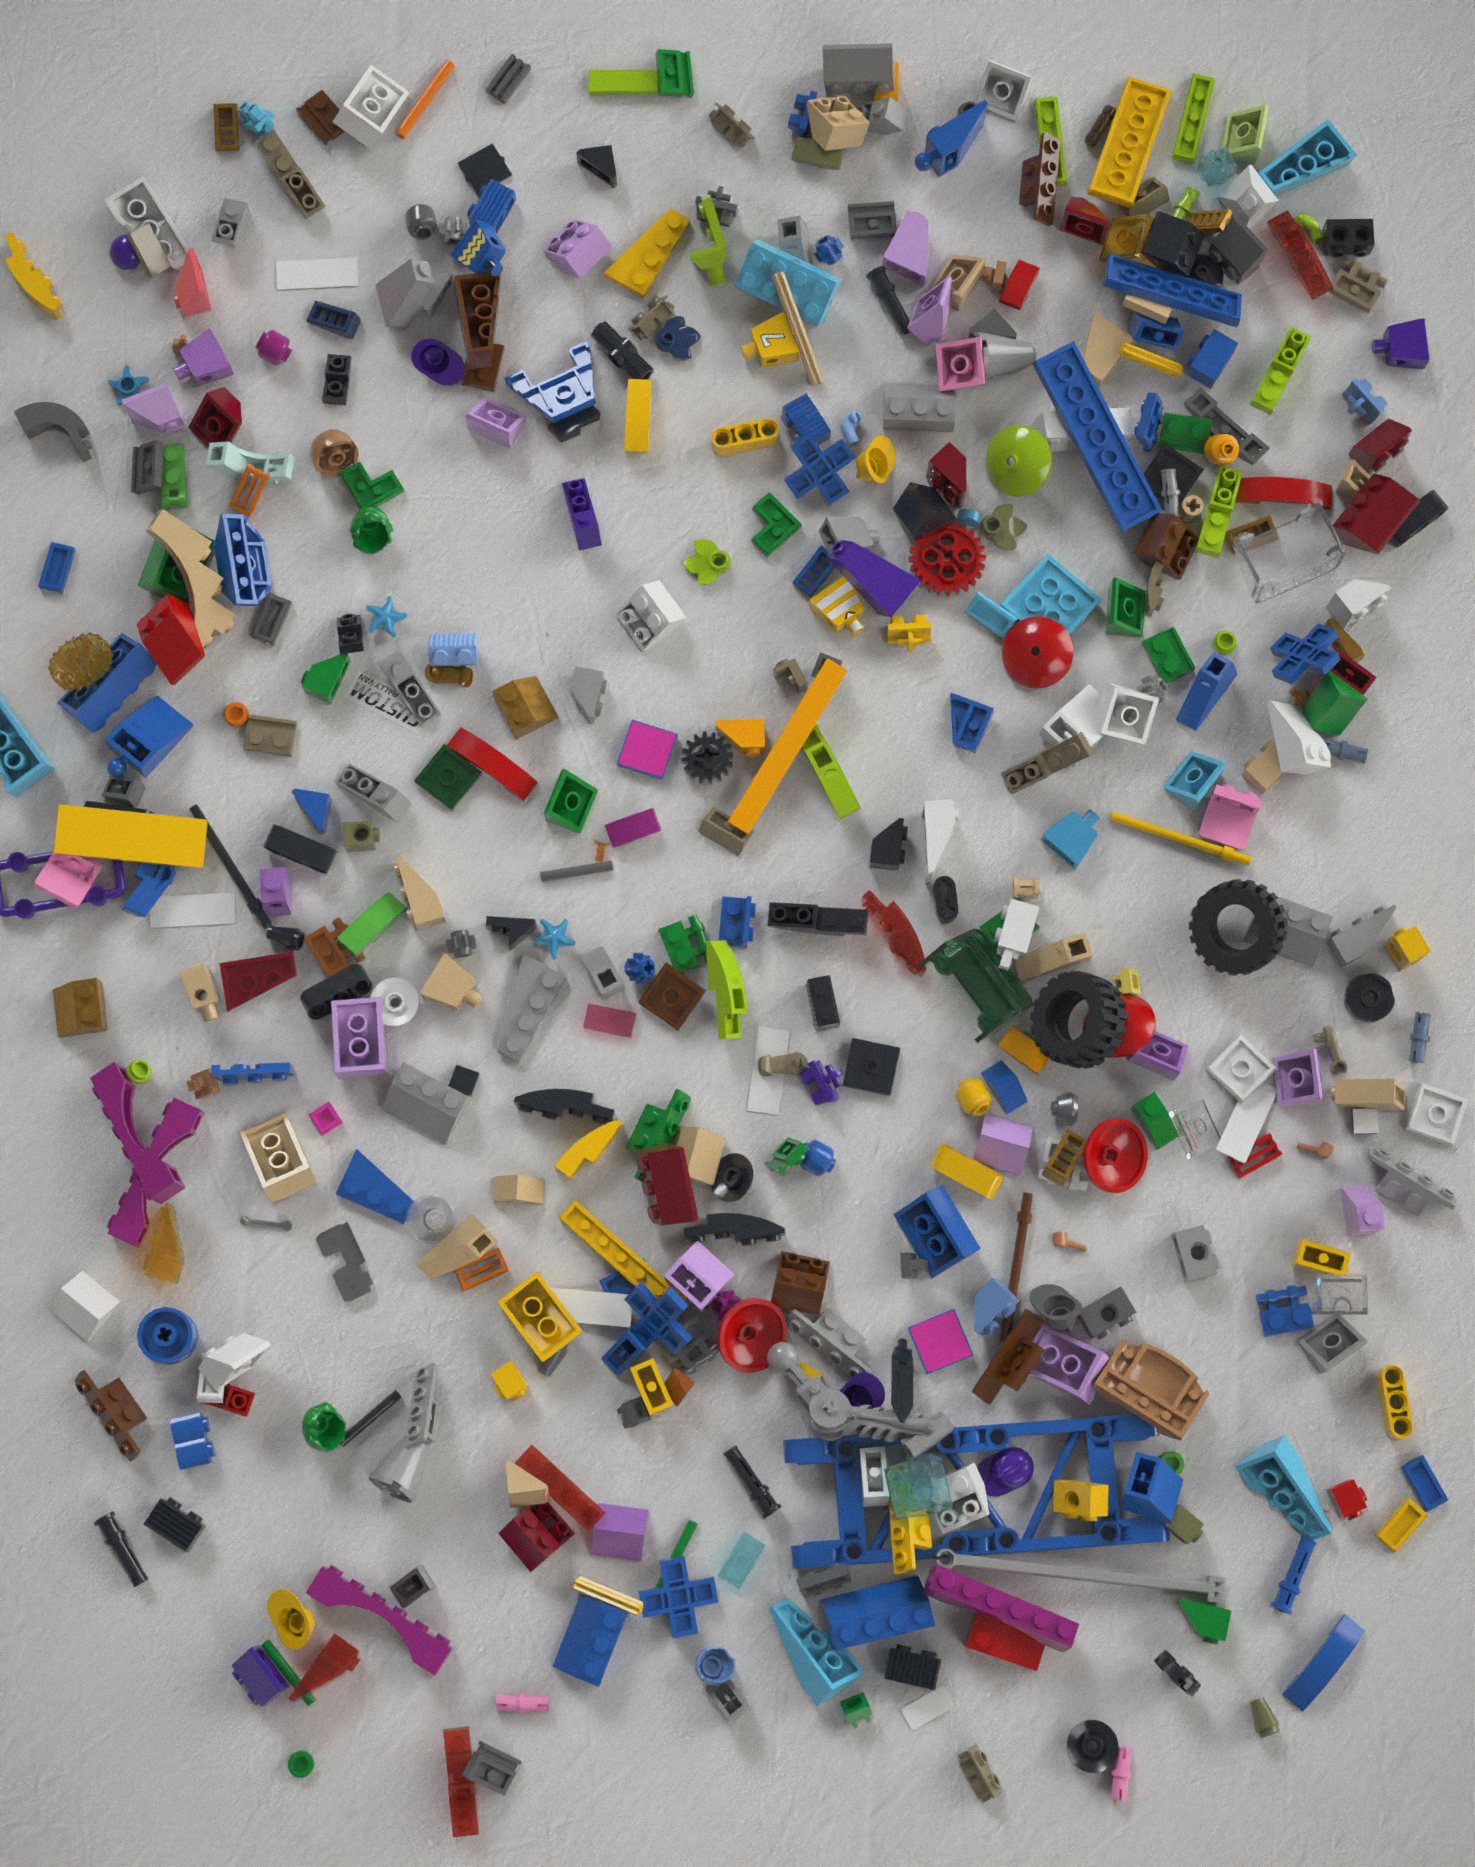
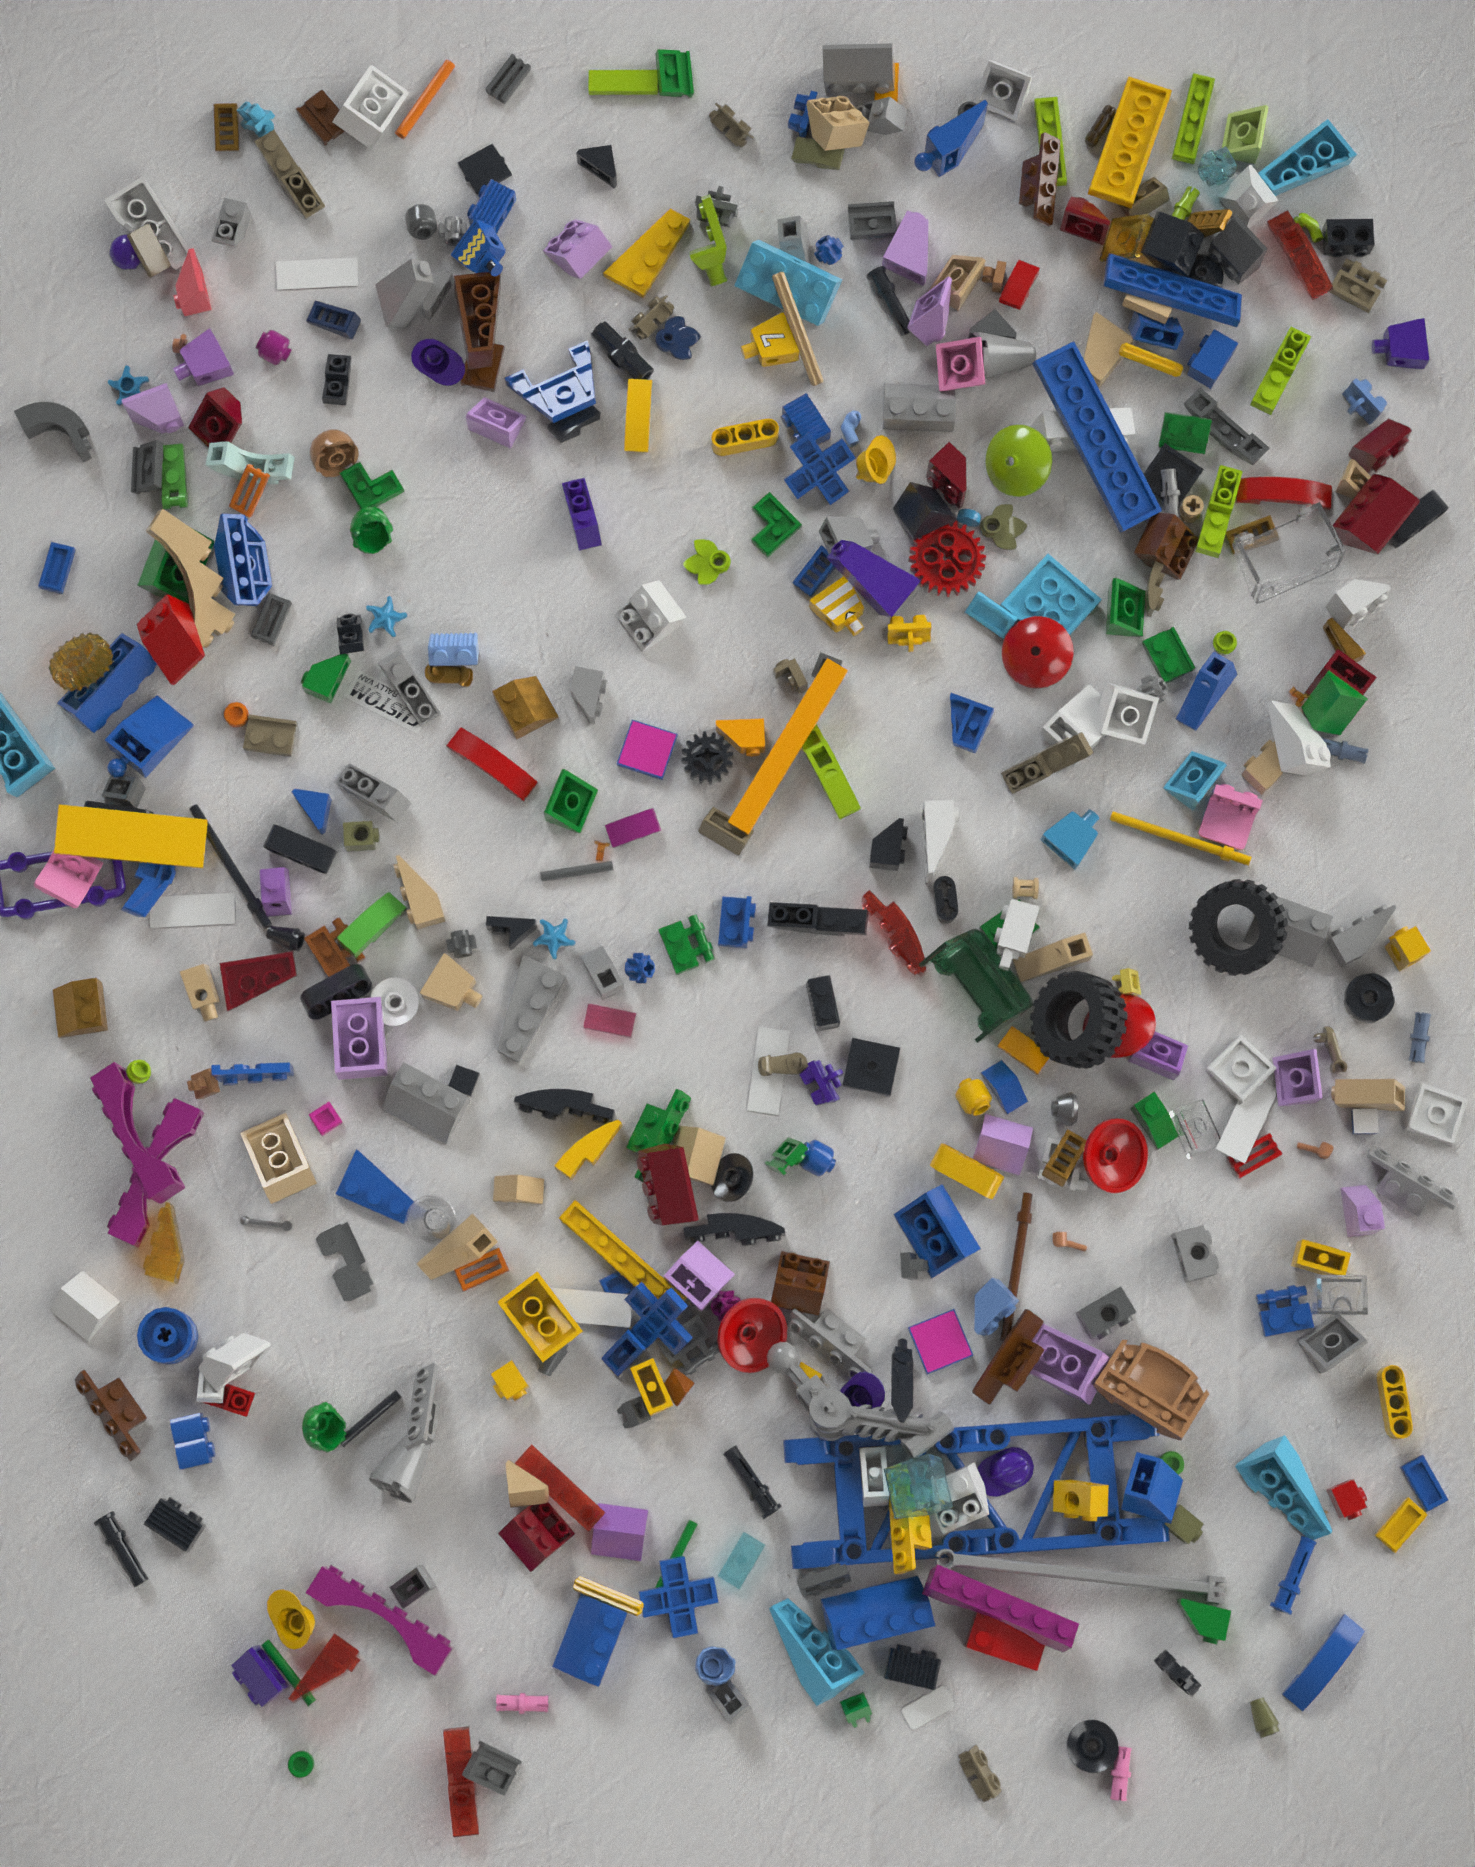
(30, 279): yellow slope -> none
(448, 777): dark green tile -> none
(672, 996): reddish brown tile -> none
(727, 980): lime slope -> none
(1056, 1306): dark grey piece -> none
(1150, 419): blue plate -> none
(1221, 449): light orange head -> none
(1305, 653): blue plate -> none

